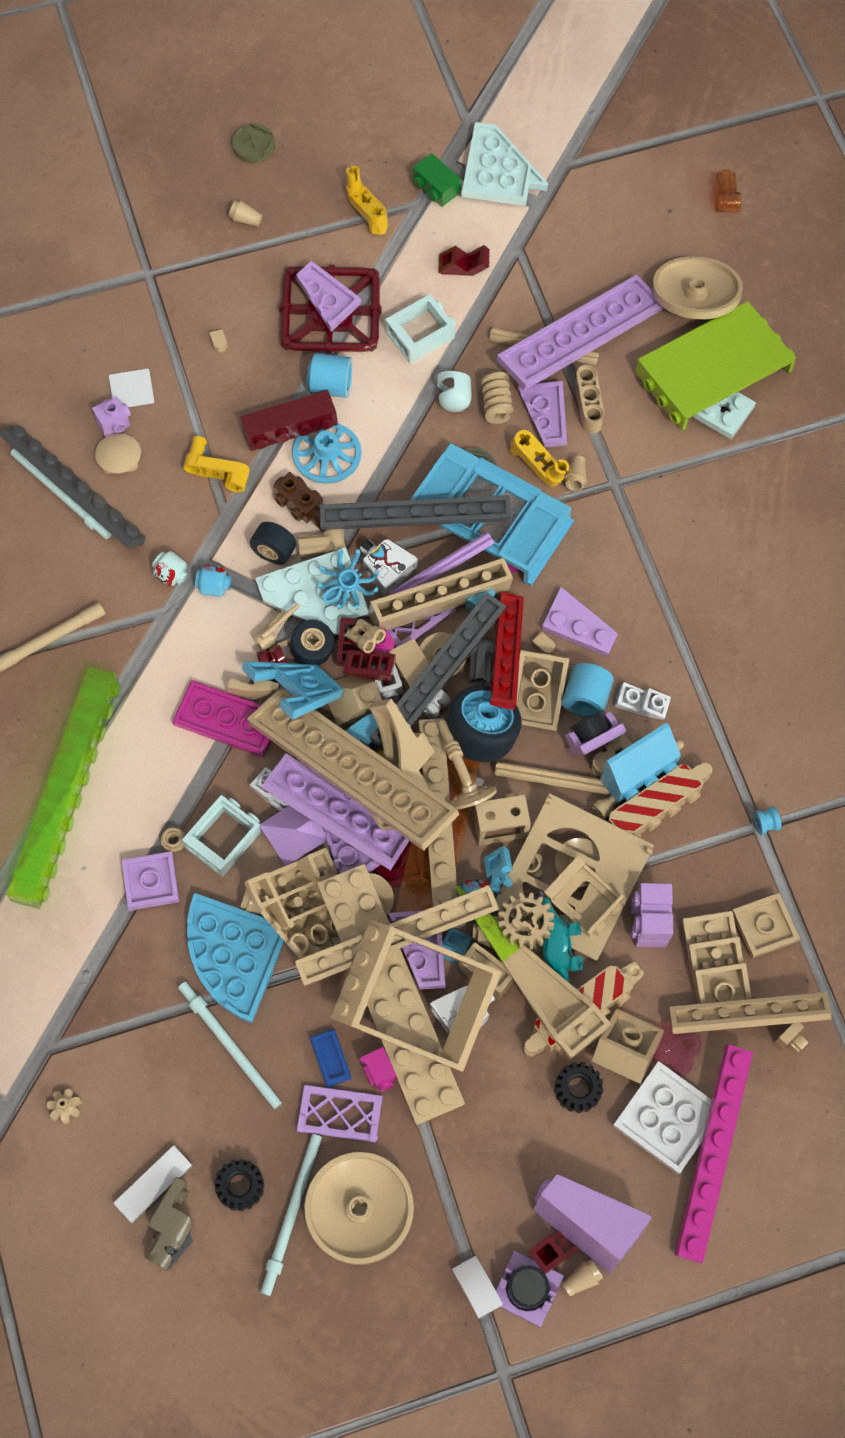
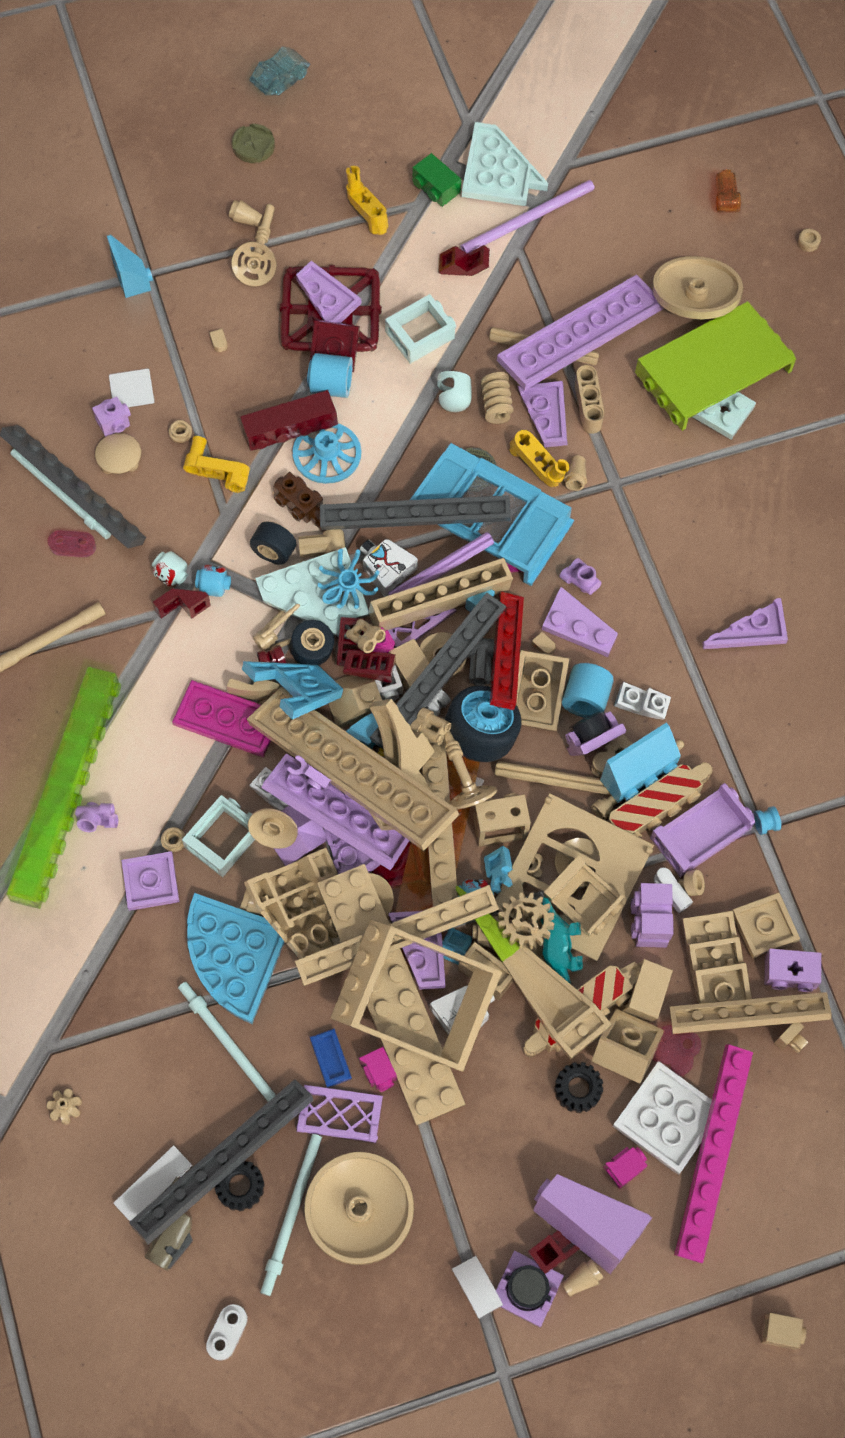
(70, 544): none -> clear pink plate
(94, 814): none -> lavender plate
(129, 269): none -> medium azure slope
(178, 426): none -> tan plate
(191, 601): none -> dark red slope
(220, 1162): none -> dark grey plate
(227, 1332): none -> white plate
(256, 257): none -> tan dish
(272, 828): none -> tan dish
(279, 72): none -> clear light blue brick
(316, 778): none -> lavender plate
(335, 339): none -> dark red tile
(425, 720): none -> tan piece
(528, 216): none -> lavender piece
(581, 576): none -> lavender plate
(626, 1166): none -> dark pink window
(648, 991): none -> tan panel
(680, 898): none -> white bar
(693, 883): none -> tan tile
(703, 830): none -> lavender panel
(761, 628): none -> lavender wing
(783, 1331): none -> tan brick
(805, 964): none -> lavender brick
(809, 240): none -> tan tile

